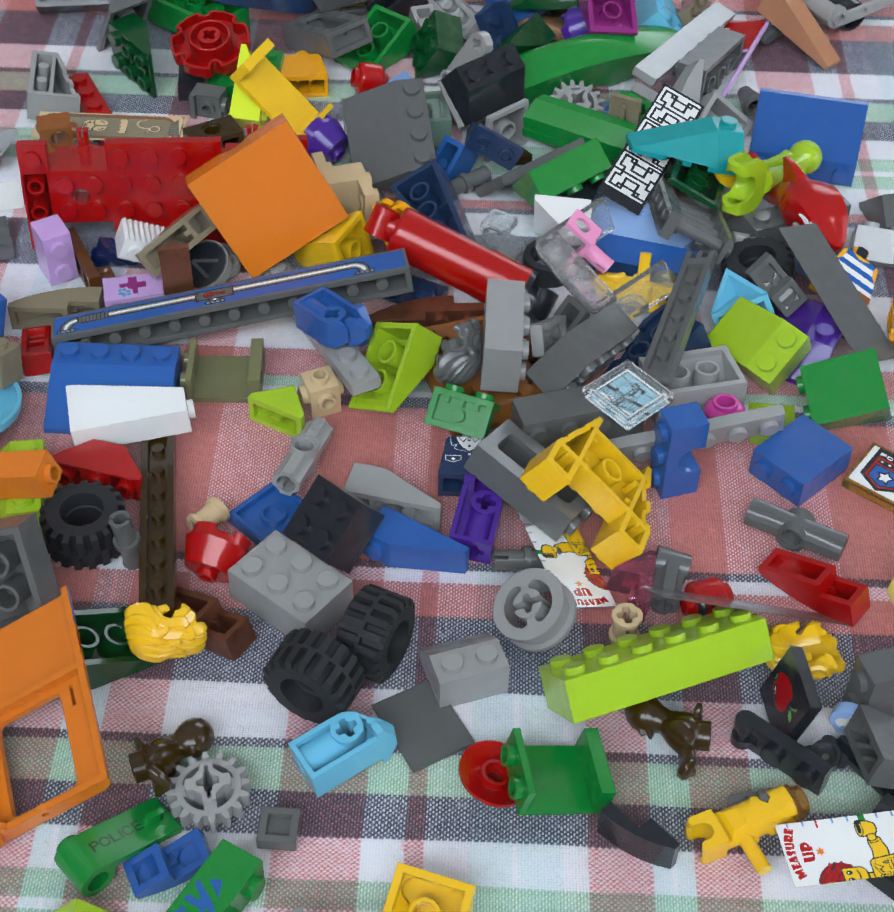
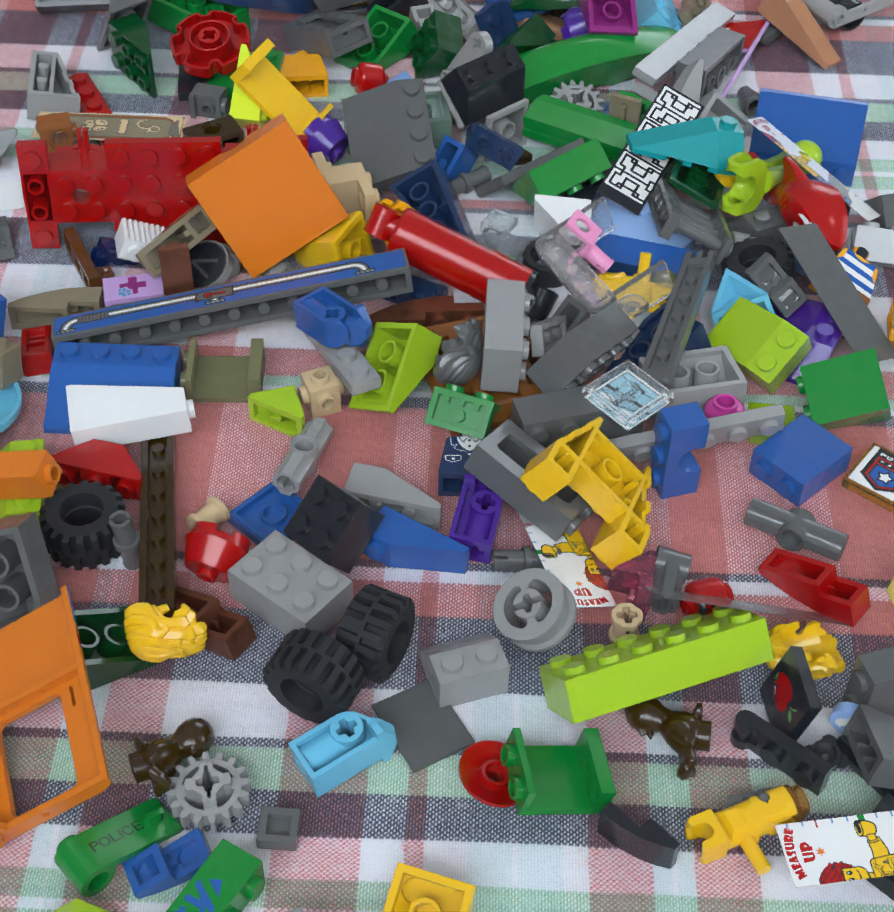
(54, 250): lavender brick -> none
(813, 167): none -> sticker

